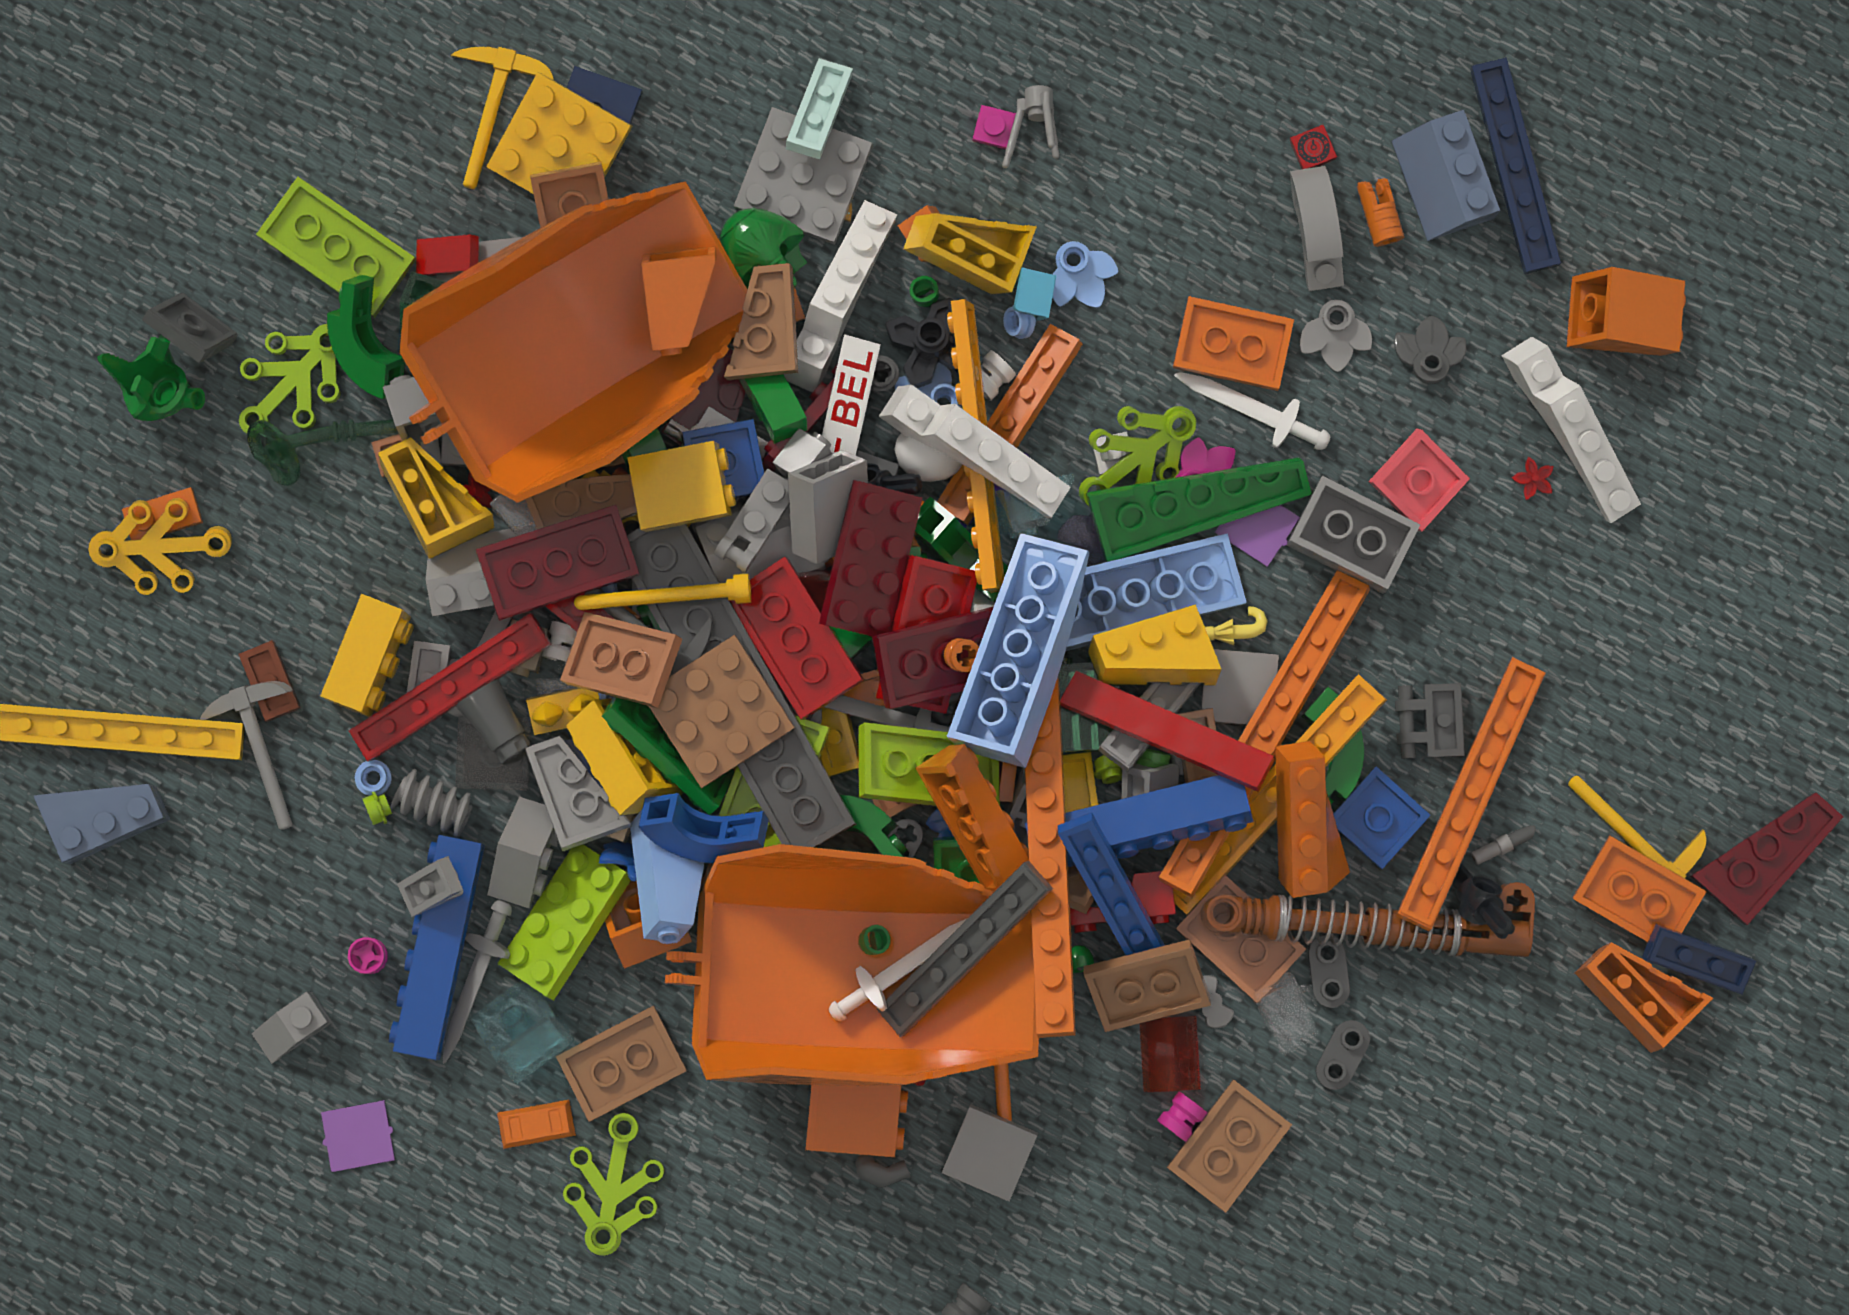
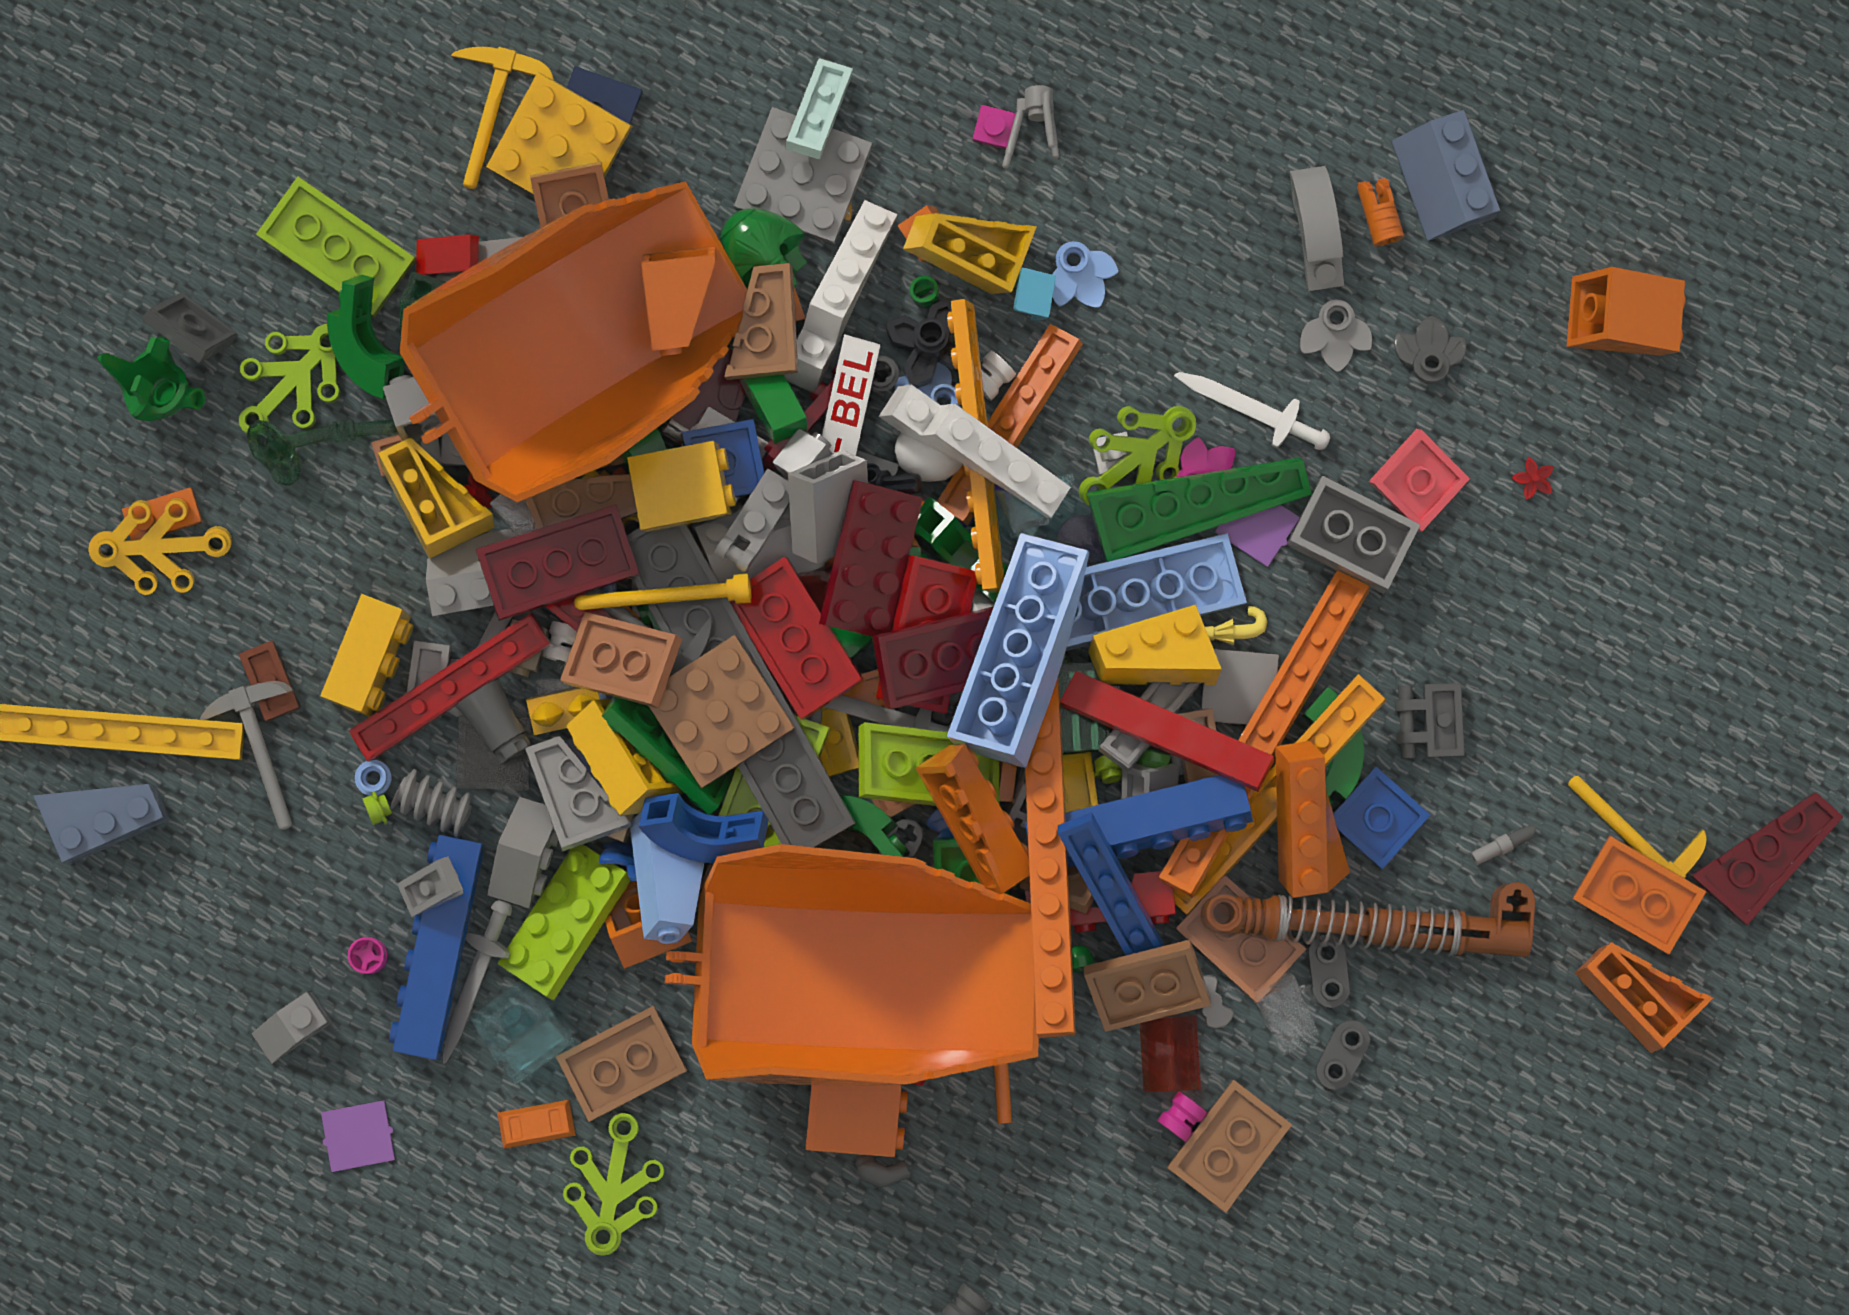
(872, 987): white sword -> none
(878, 940): green hinge -> none
(955, 647): orange bush -> none
(965, 948): dark grey tile -> none
(989, 1152): light grey tile -> none
(1018, 323): light blue plate -> none
(1233, 343): orange plate -> none
(1313, 148): red tile -> none
(1470, 794): orange tile -> none
(1482, 902): black axle -> none
(1515, 165): dark blue plate -> none
(1574, 425): white arch -> none
(1699, 959): dark blue tile -> none

